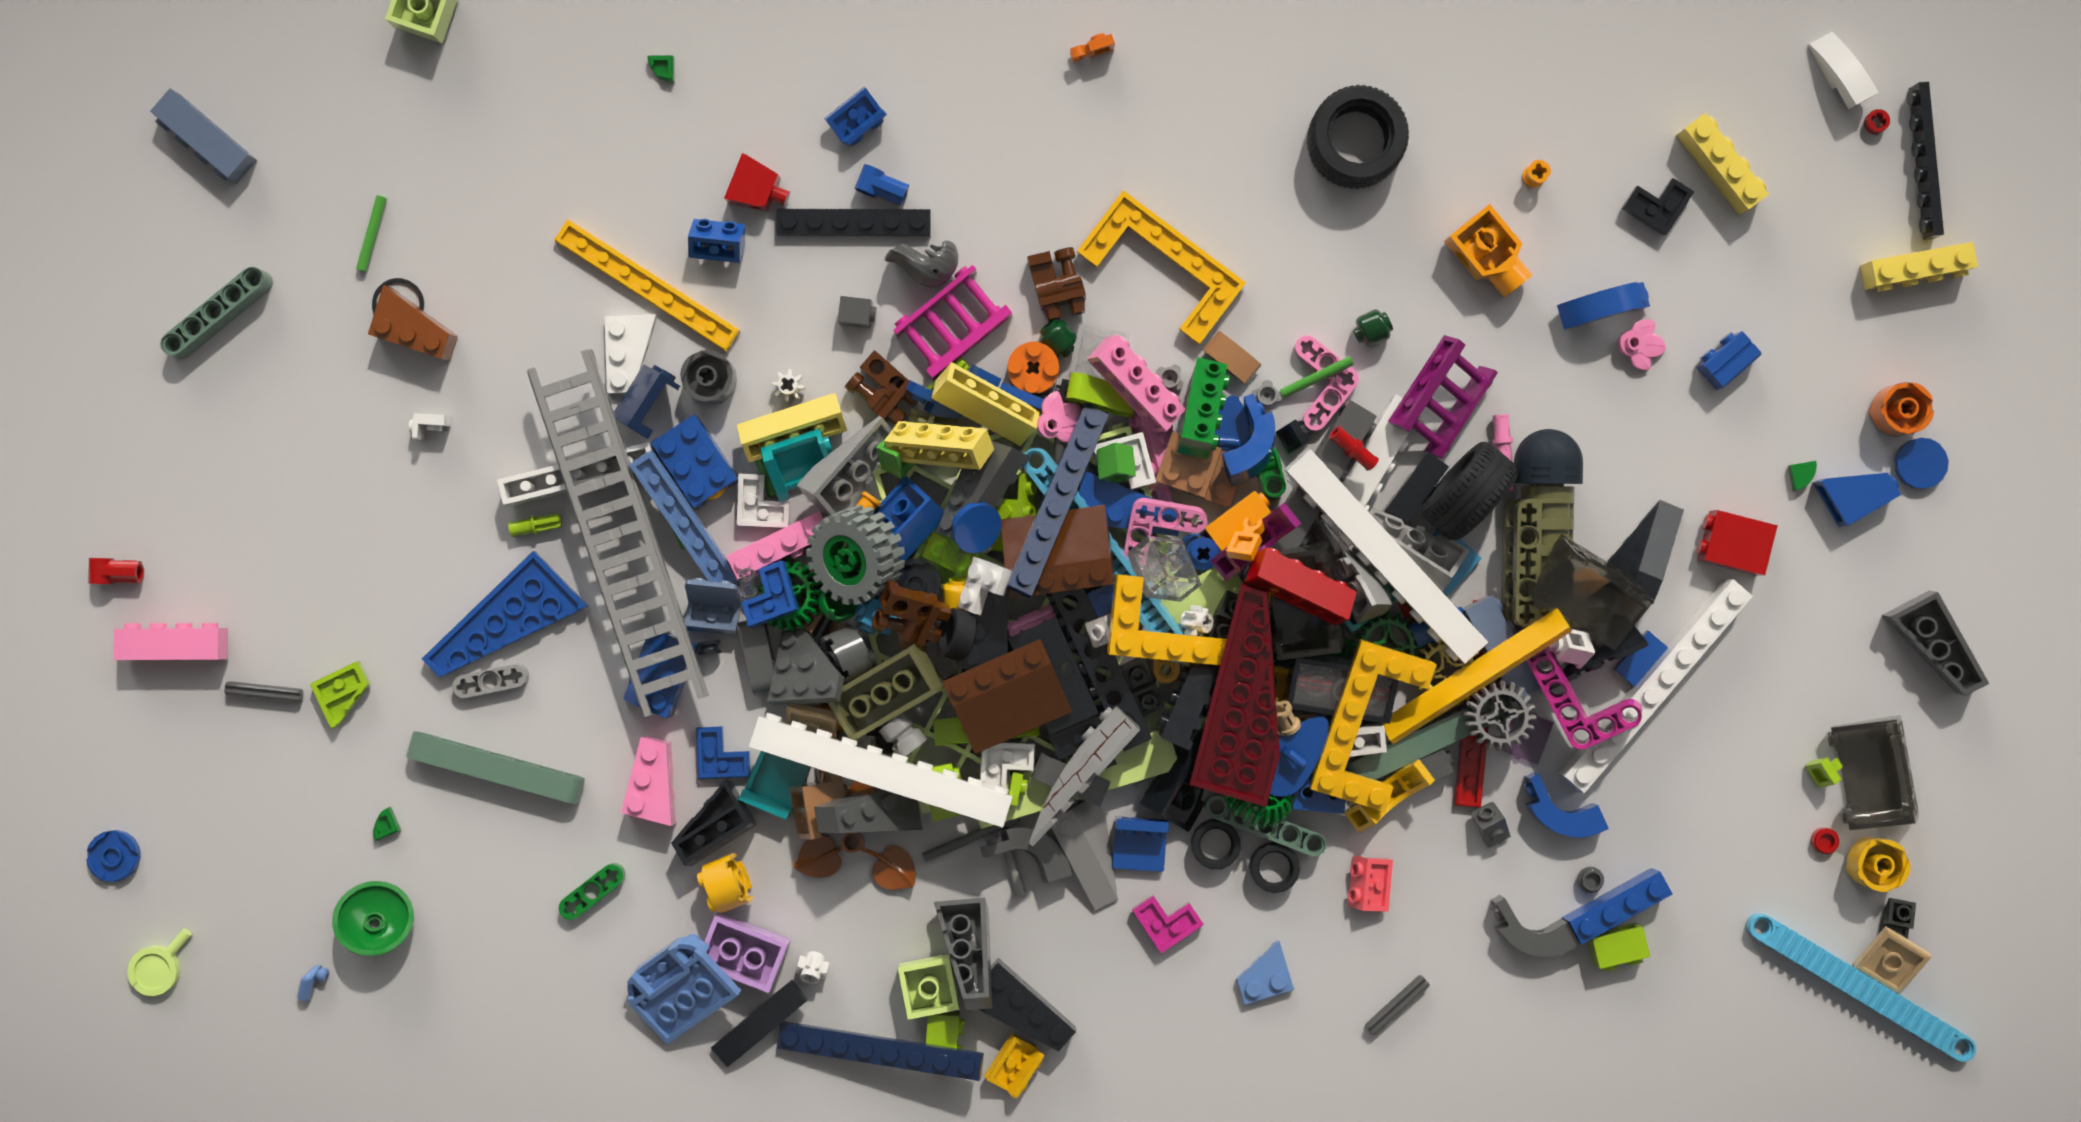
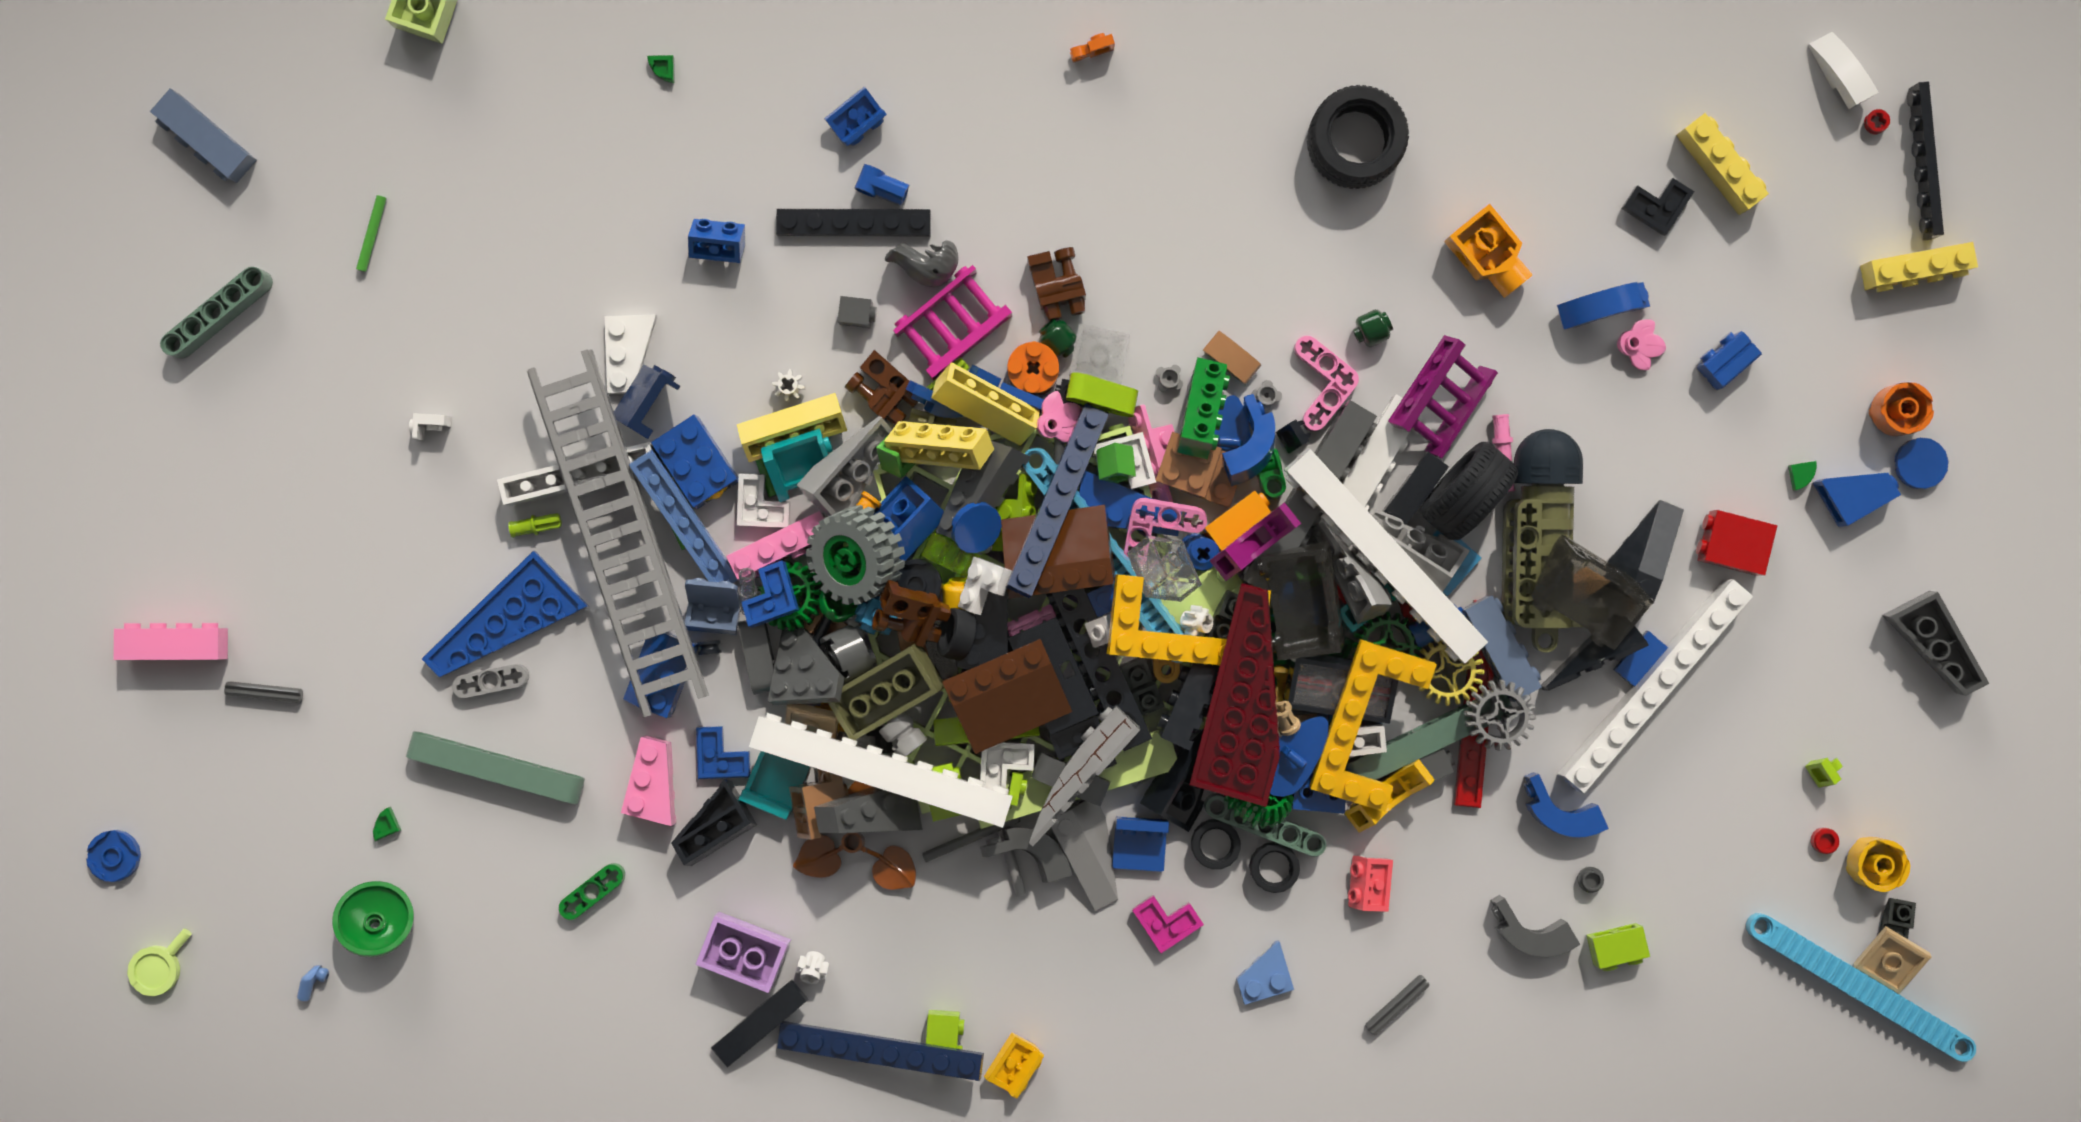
(110, 570): red piece -> none
(340, 691): lime wing -> none
(394, 280): black piece -> none
(409, 326): dark orange wedge -> none
(647, 285): yellow tile -> none
(679, 987): medium blue plate -> none
(708, 363): dark grey brick -> none
(725, 883): yellow brick -> none
(755, 186): red torso -> none
(929, 986): yellowish green brick -> none
(968, 943): dark grey wedge -> none
(1026, 1009): black wedge -> none
(1131, 214): yellow plate -> none
(1136, 383): bright pink brick -> none
(1246, 544): light orange plate -> none
(1301, 586): red brick -> none
(1317, 377): bright green bar -> none
(1353, 448): red pin -> none
(1477, 675): yellow tile -> none
(1491, 824): dark grey bracket -> none
(1533, 747): clear purple piece -> none
(1539, 167): light orange bush -> none
(1569, 698): dark pink beam -> none
(1574, 648): white brick -> none
(1618, 905): blue brick -> none
(1875, 773): clear smoke windscreen -> none

